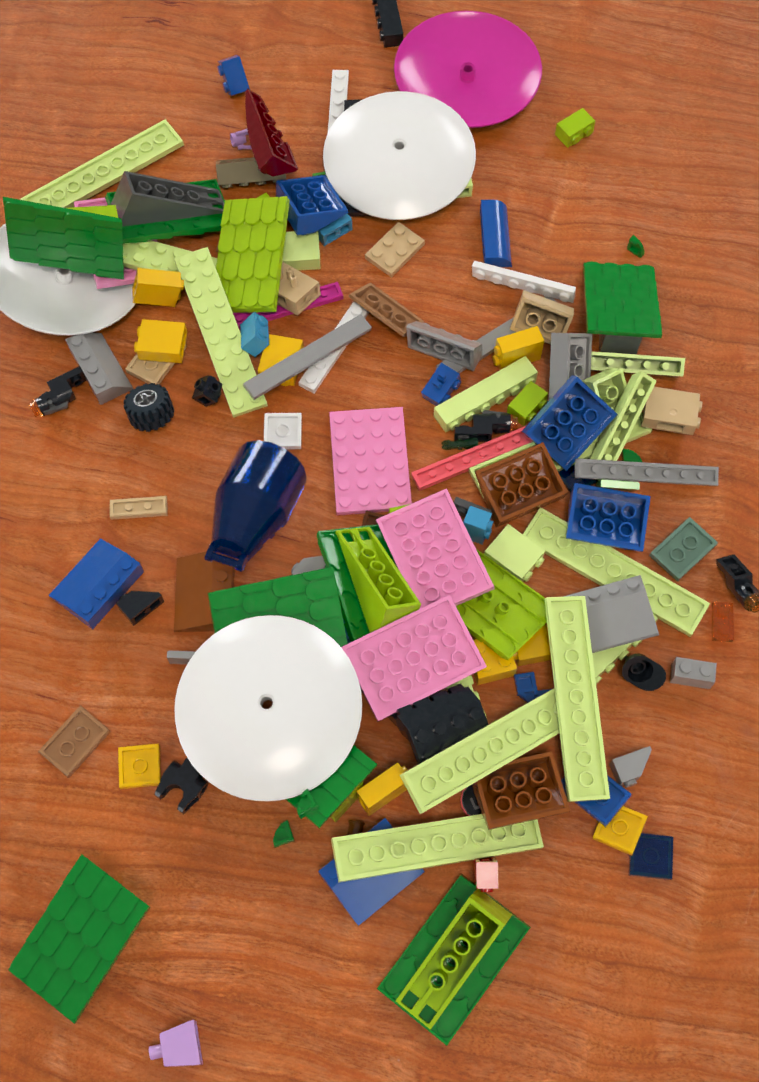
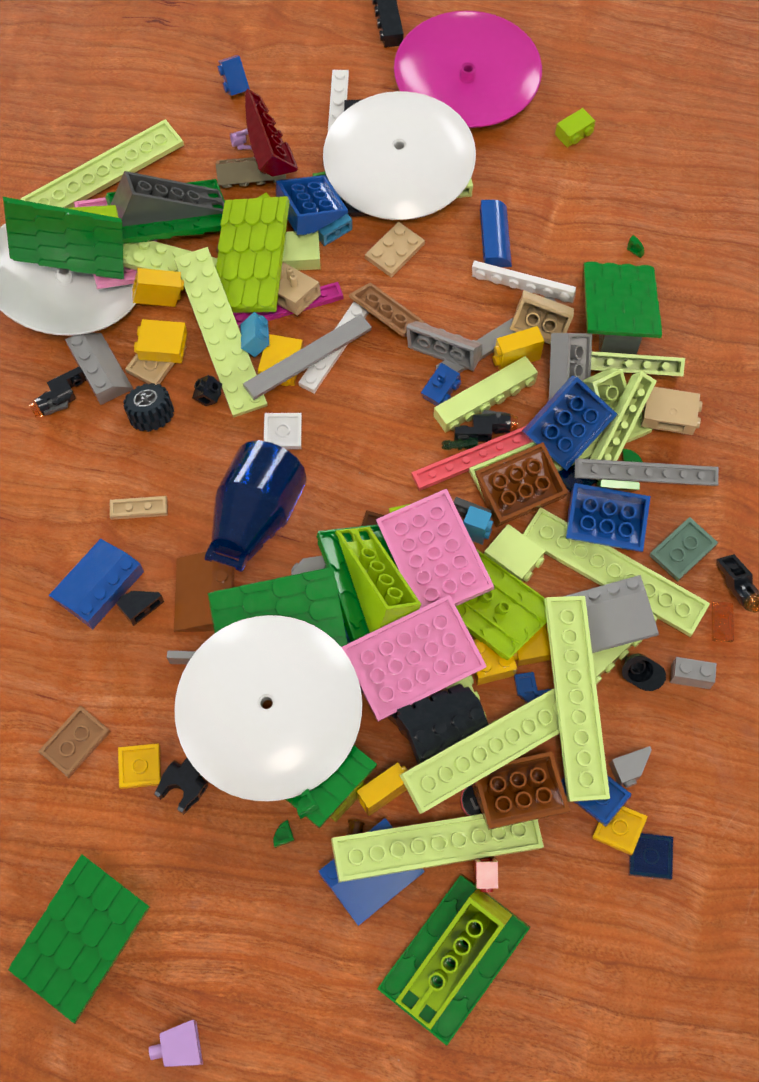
(369, 460): bright pink plate -> none
(528, 403): lime brick -> none

